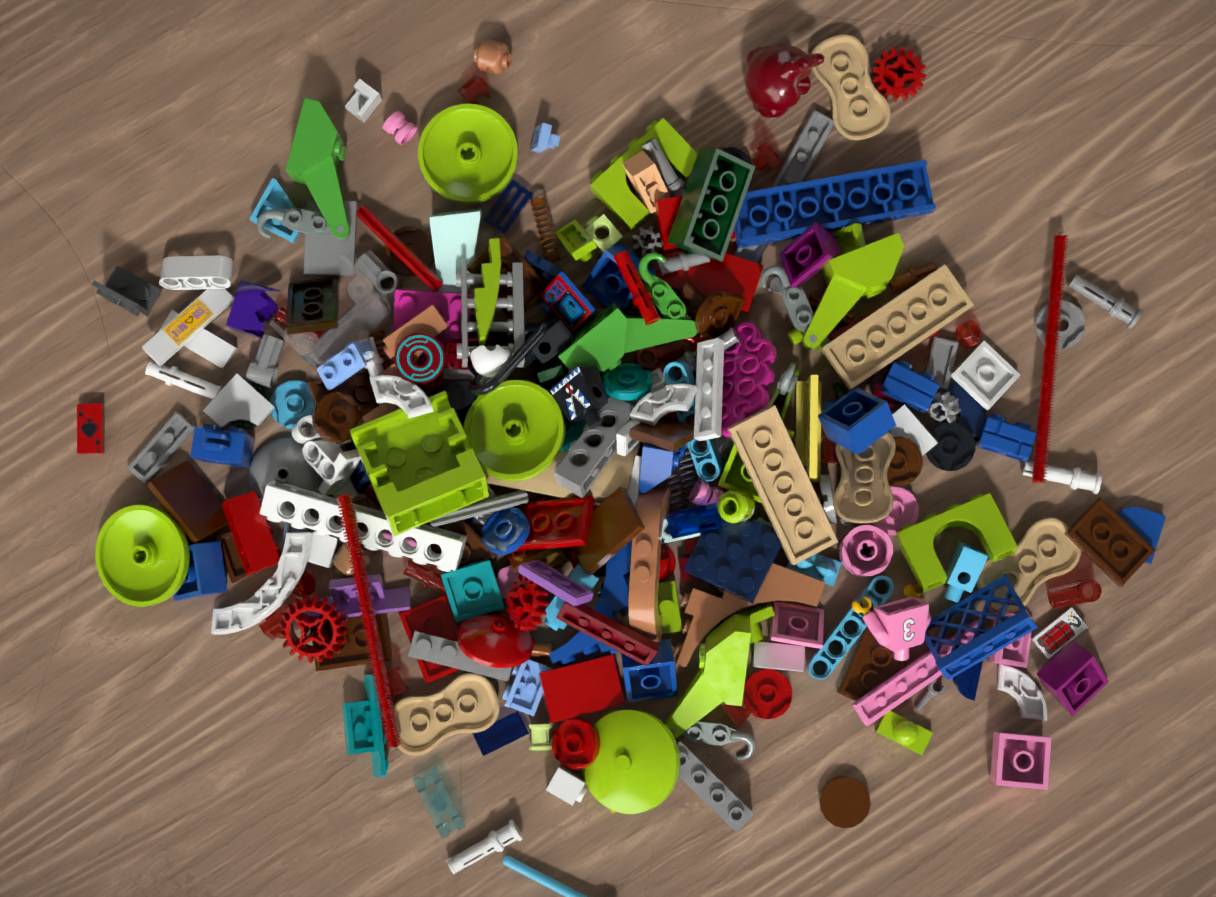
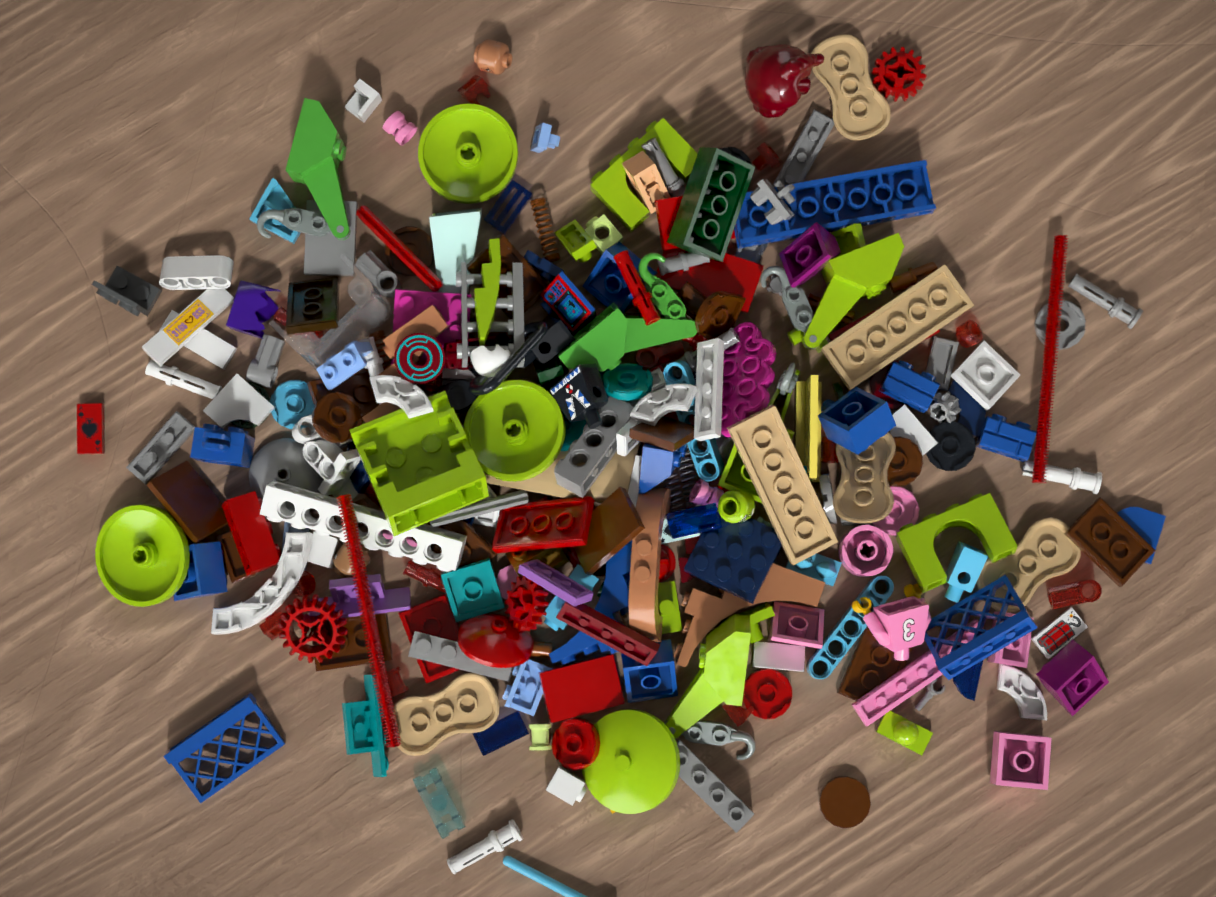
(207, 734): none -> blue fence
(505, 531): blue tile -> none
(642, 236): light grey gear -> none
(780, 210): none -> light grey hips

